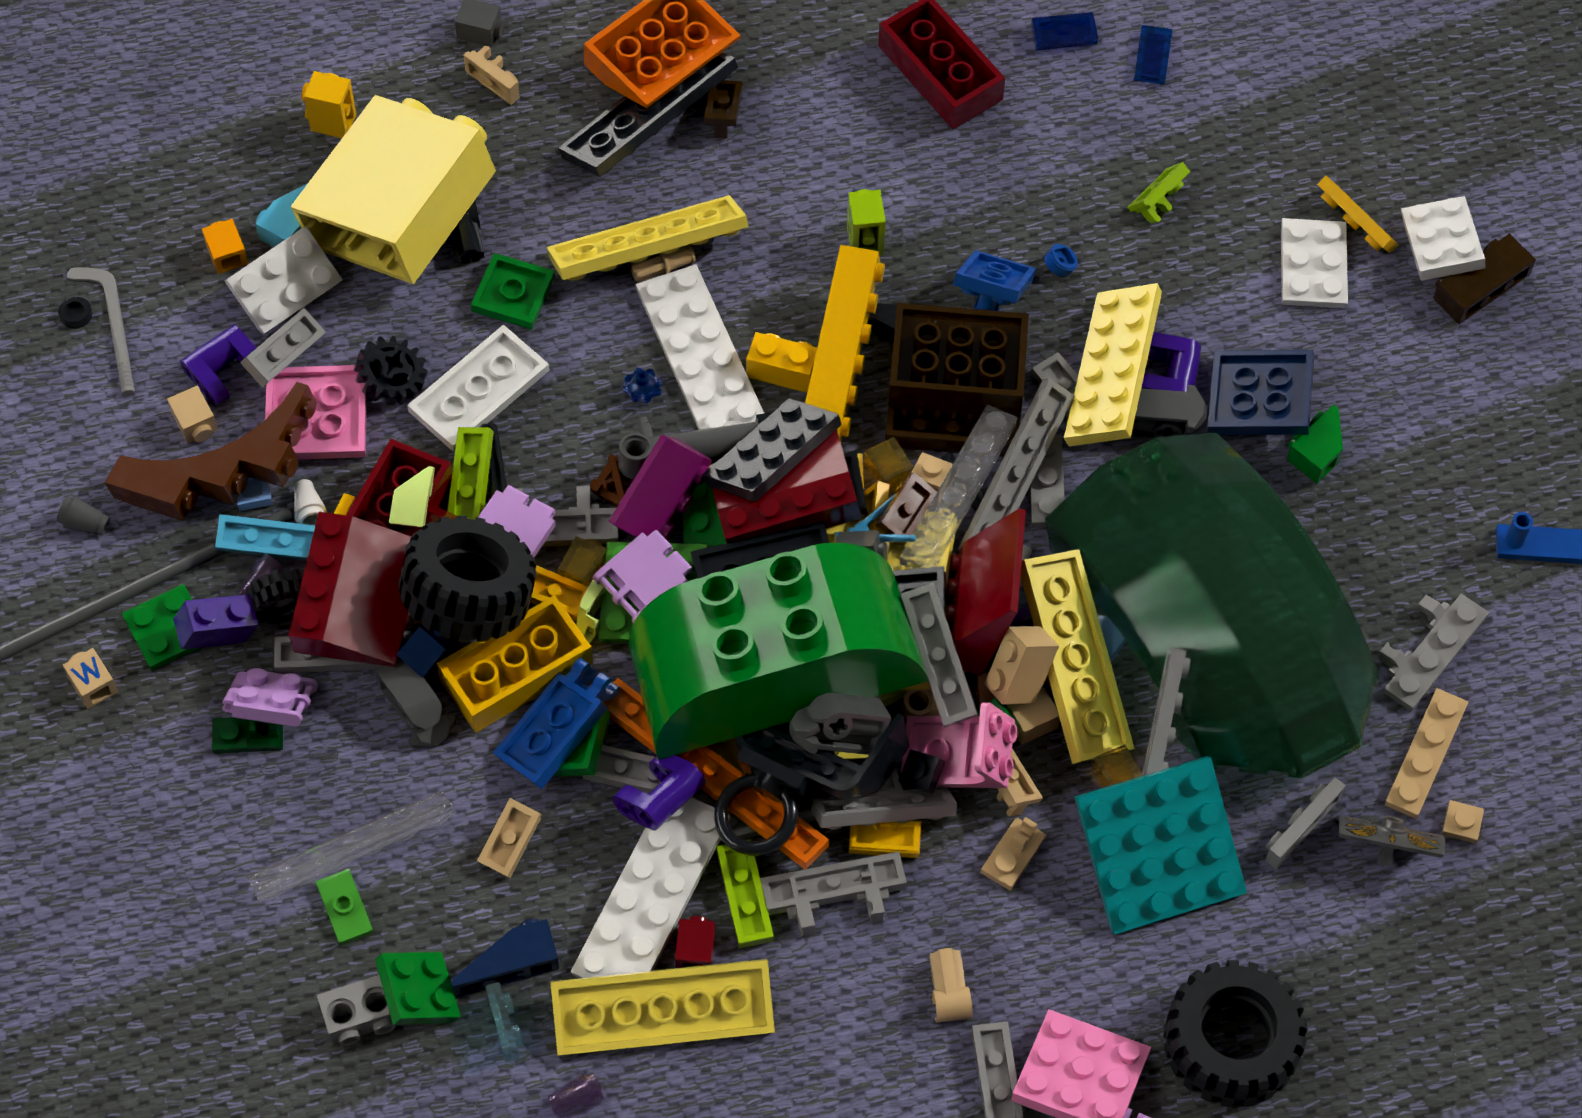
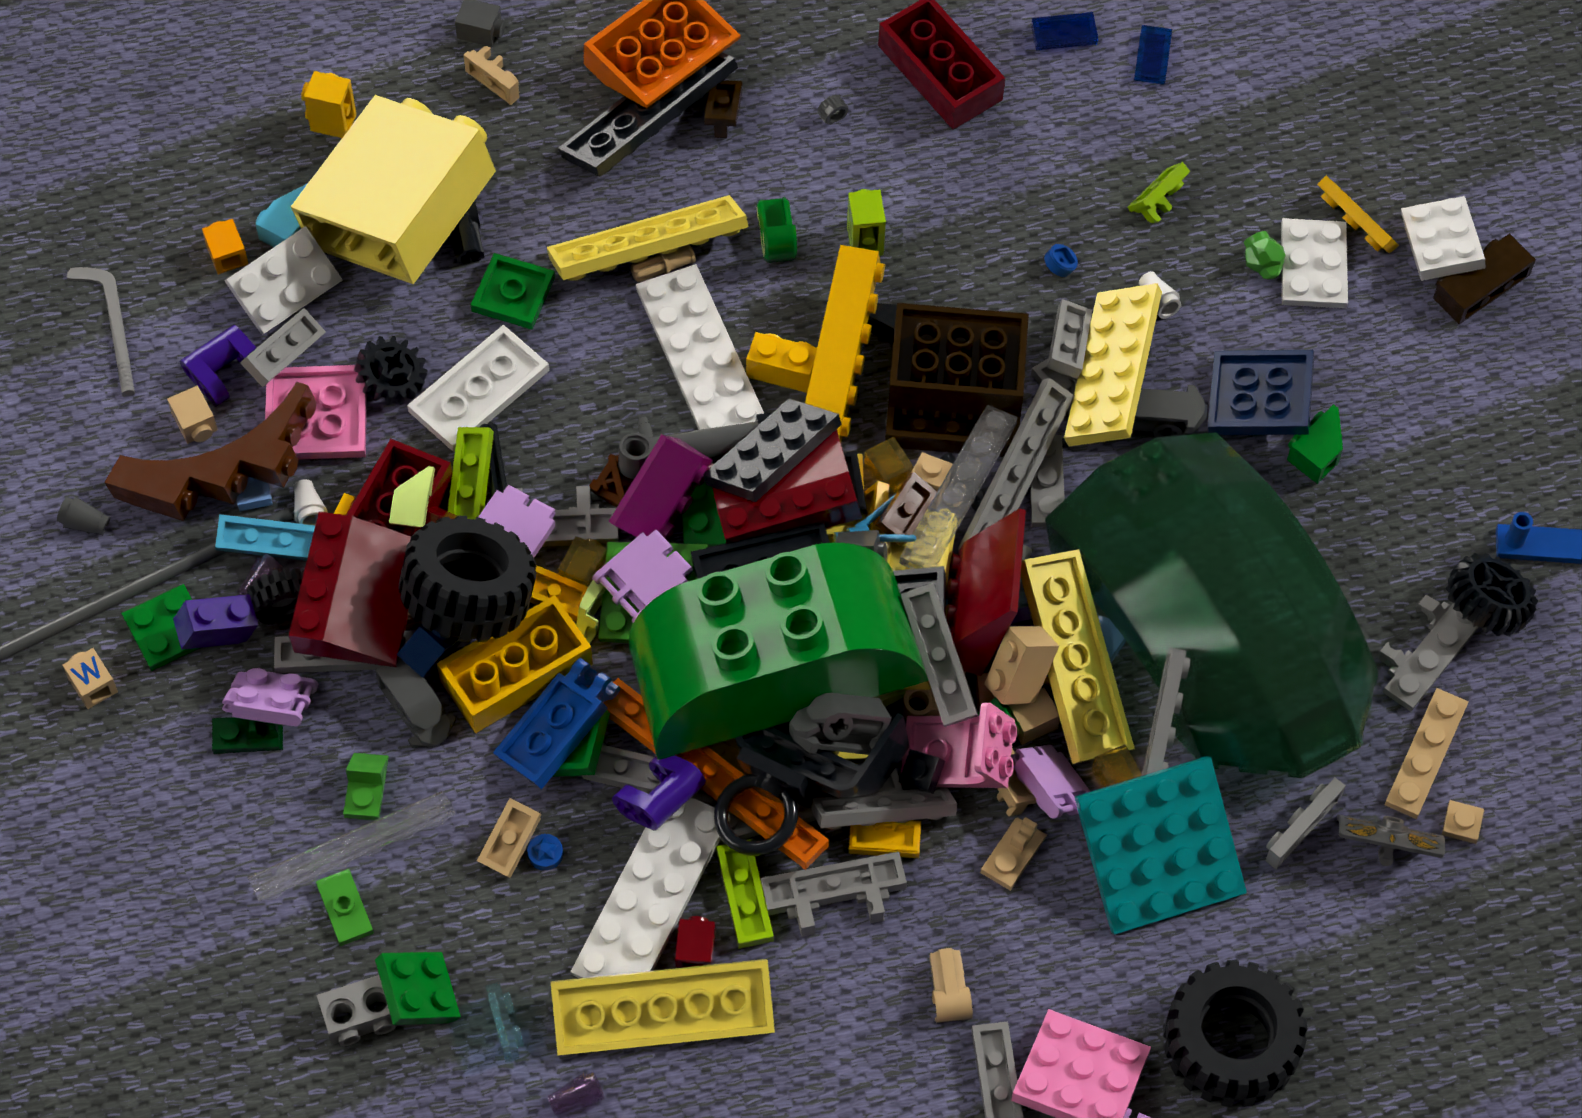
(75, 312): black tile -> none
(365, 786): none -> bright green slope
(514, 957): dark blue slope -> none
(545, 852): none -> blue tile
(642, 385): clear blue plant -> none
(776, 230): none -> green animal
(832, 109): none -> dark grey axle
(993, 280): blue plate -> none
(1049, 779): none -> lavender plate
(1069, 339): none -> light grey plate
(1170, 299): none -> white cone
(1183, 361): dark purple connector -> none
(1264, 255): none -> bright green rock
(1491, 594): none -> black gear

